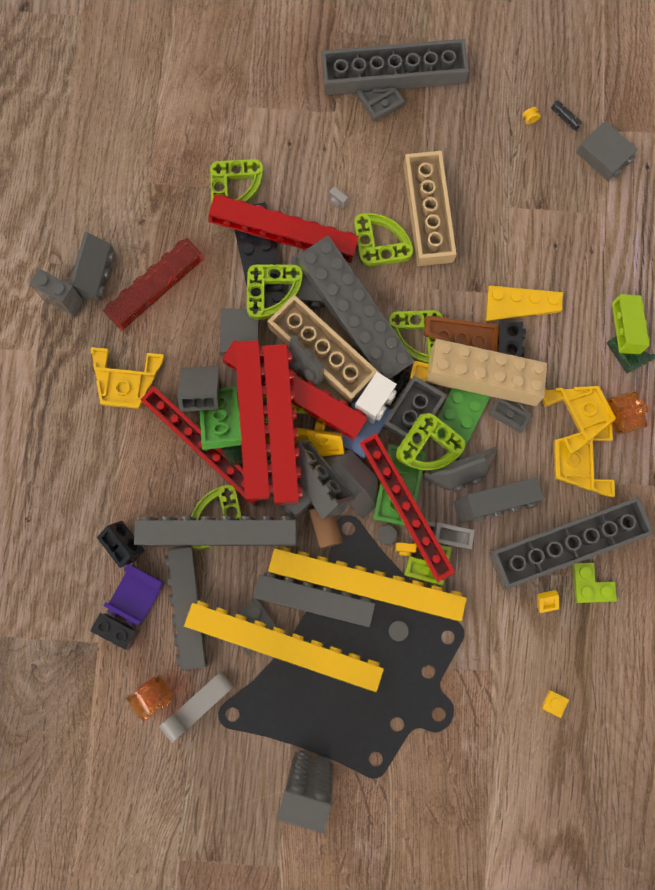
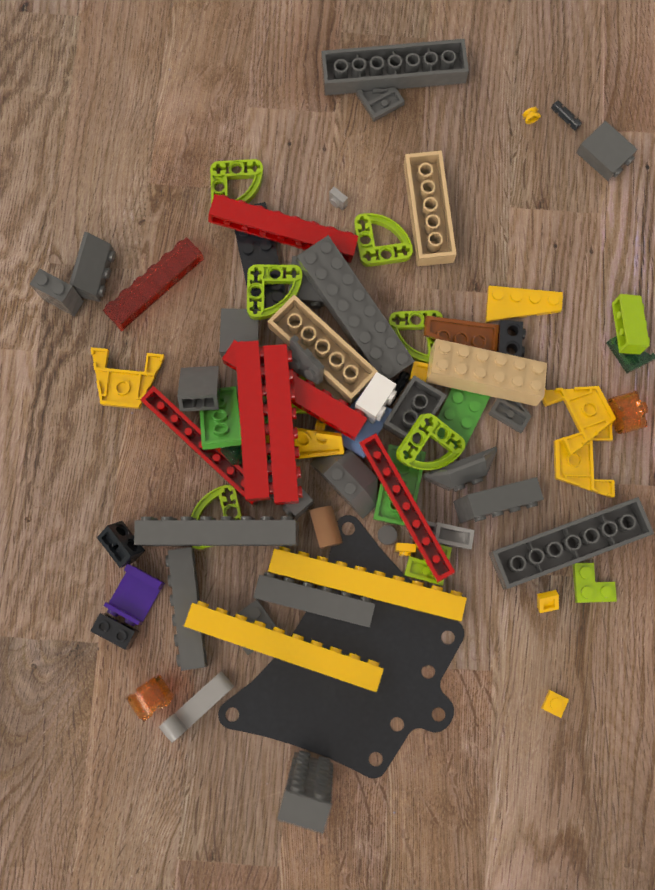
(321, 483): dark grey wedge -> none
(398, 631): dark grey tile -> none

